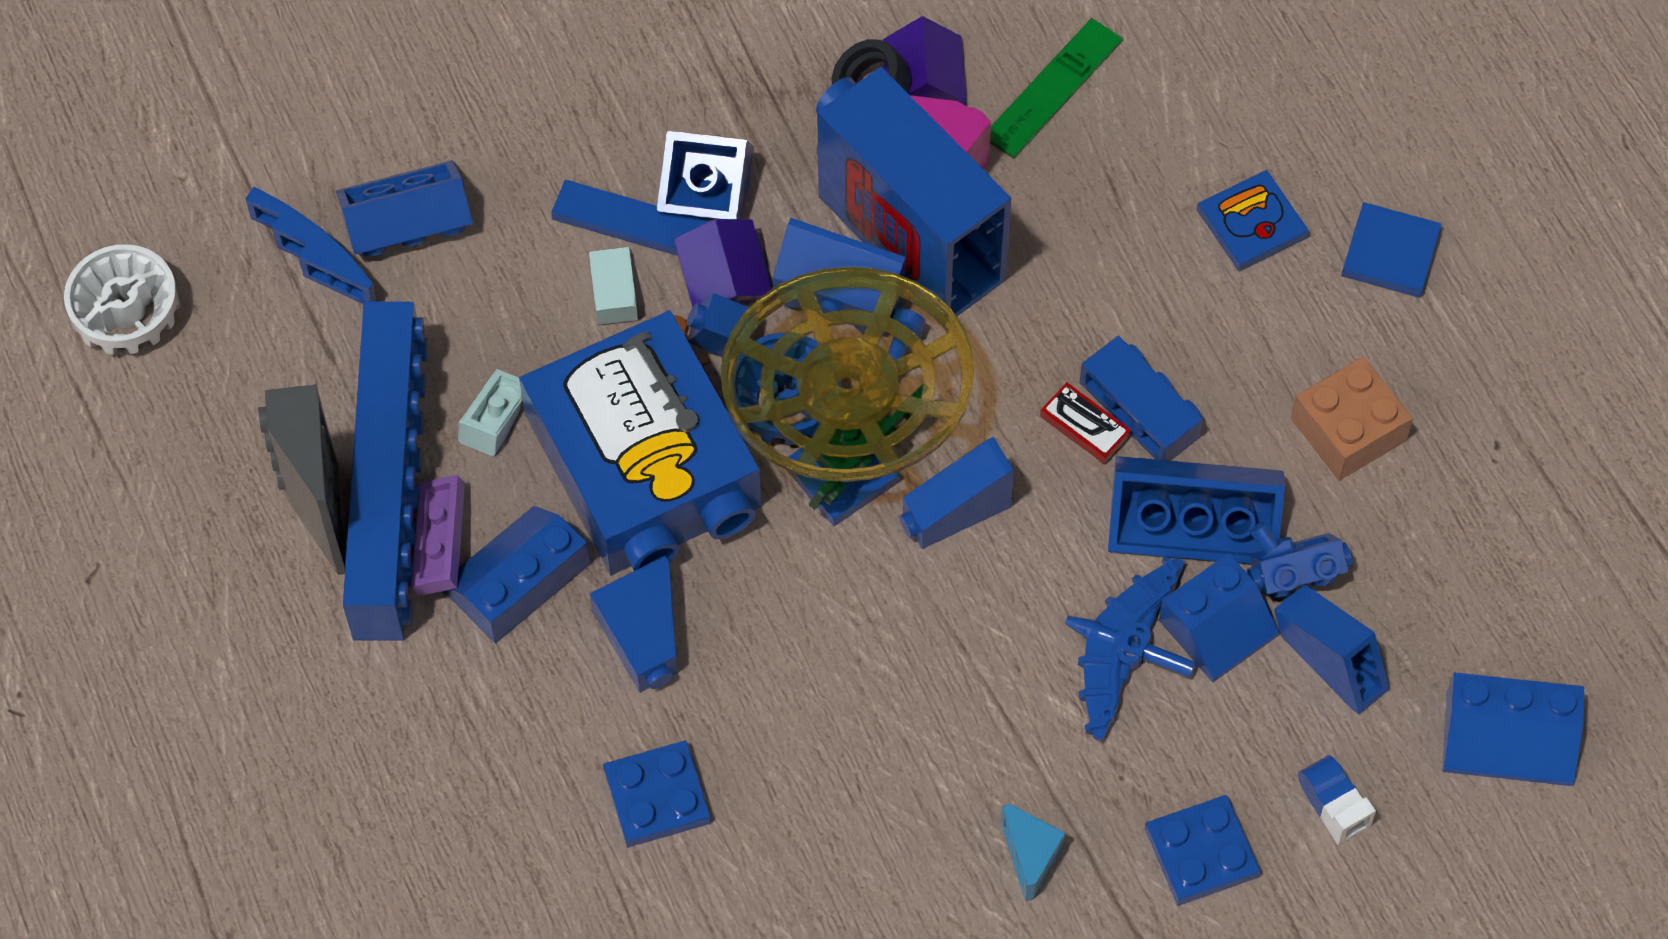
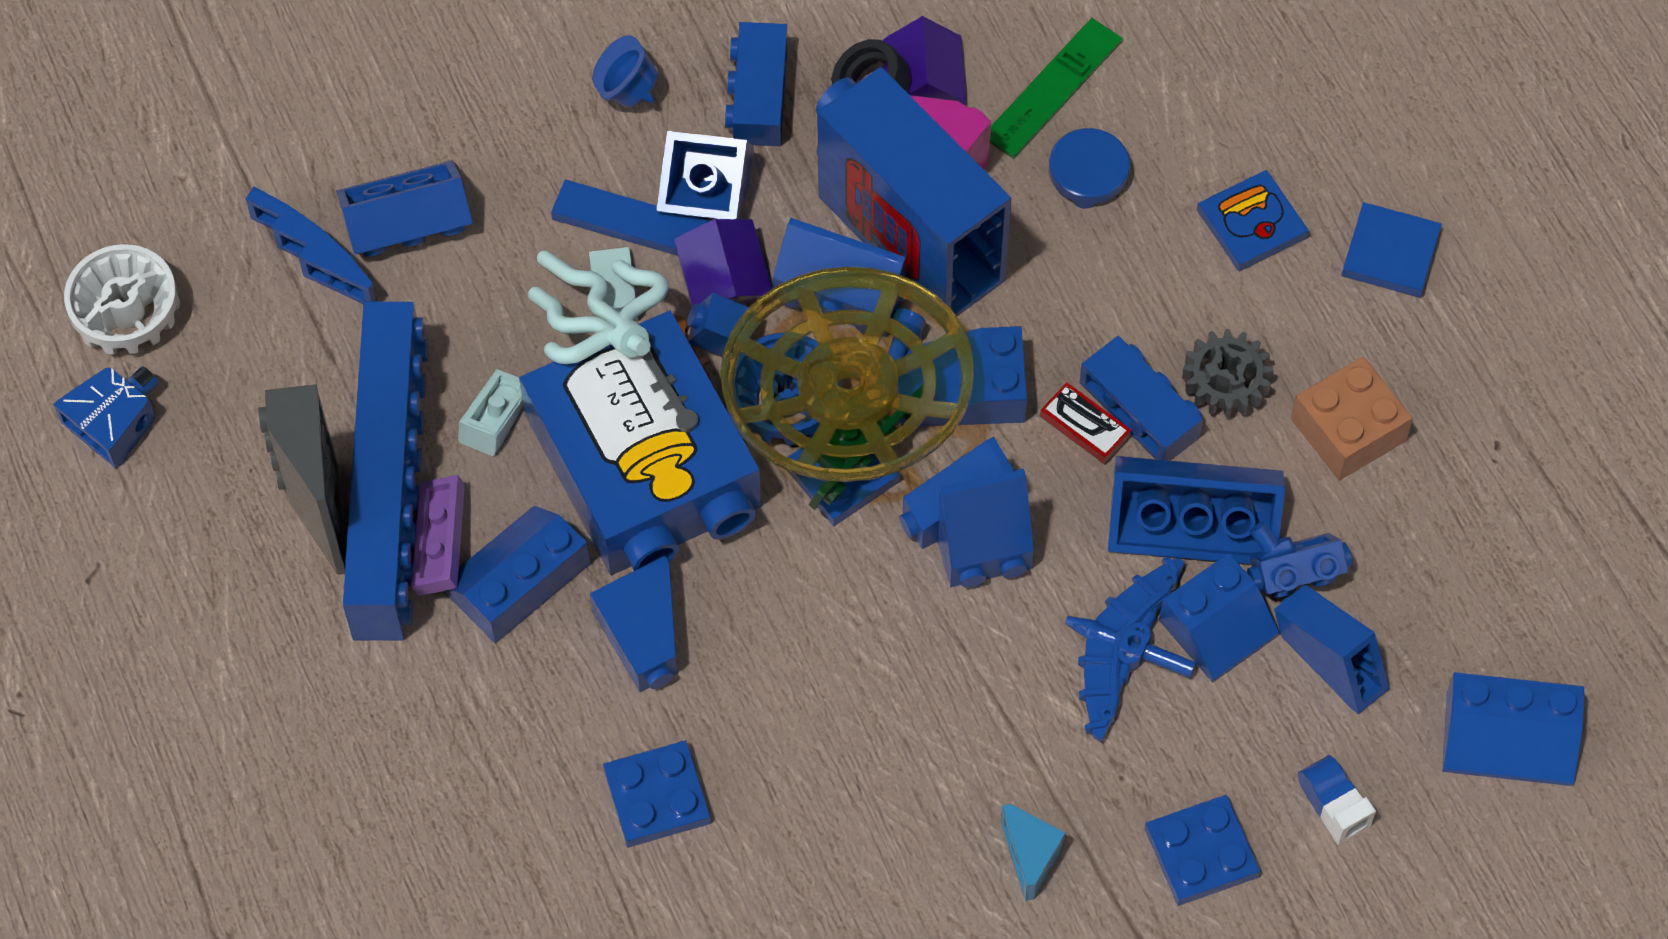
(109, 412): none -> blue torso
(609, 324): none -> light aqua plant
(625, 73): none -> blue piece
(758, 83): none -> blue brick
(985, 529): none -> blue slope
(997, 382): none -> blue slope
(1089, 166): none -> blue tile
(1227, 386): none -> dark grey gear

